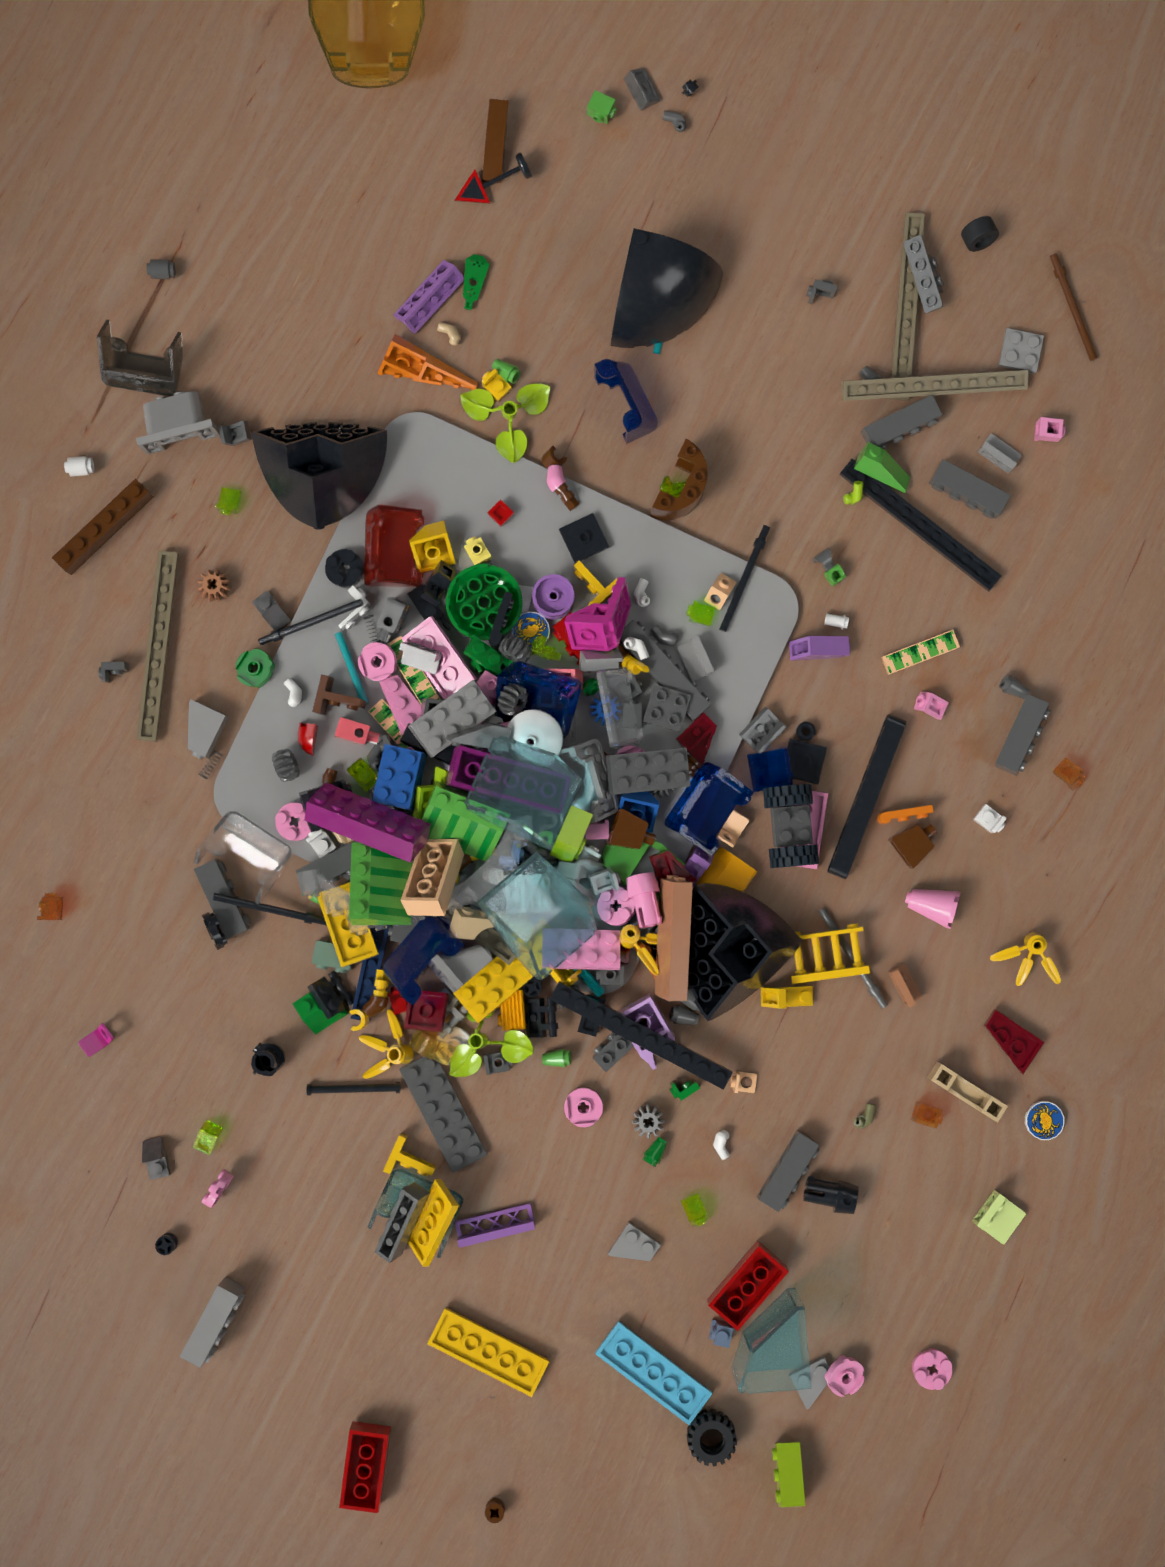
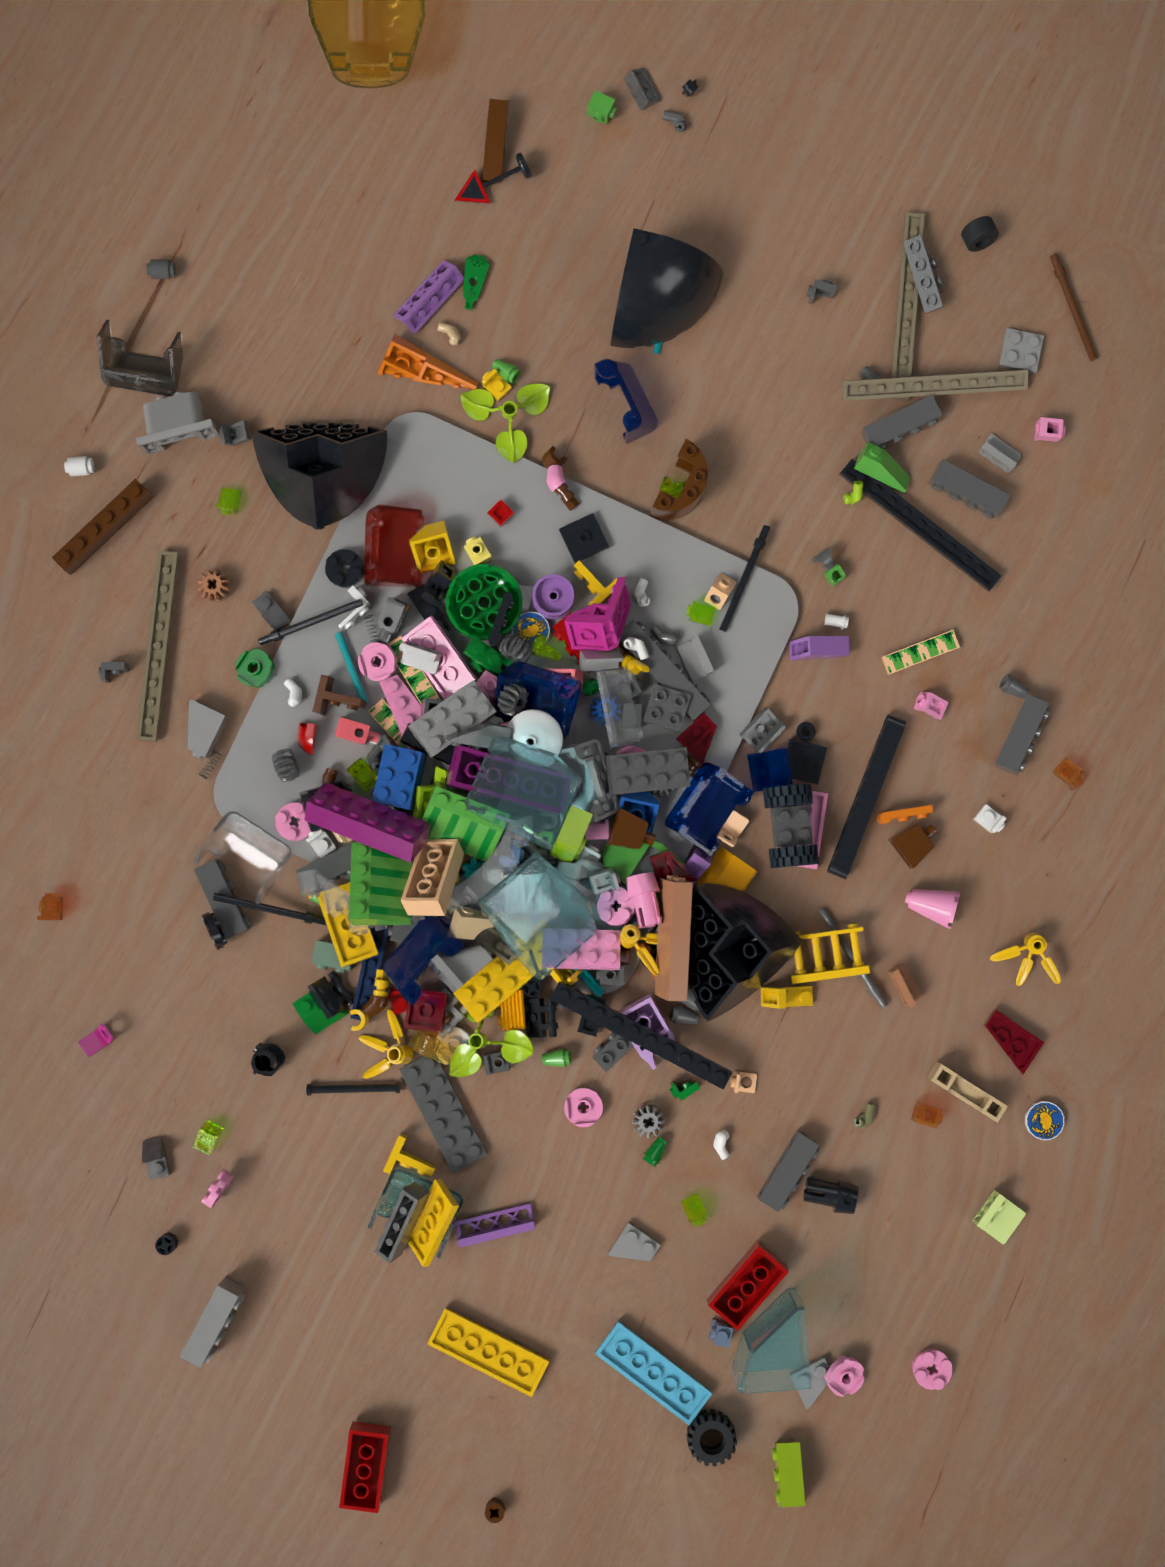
(472, 867): none -> teal plant

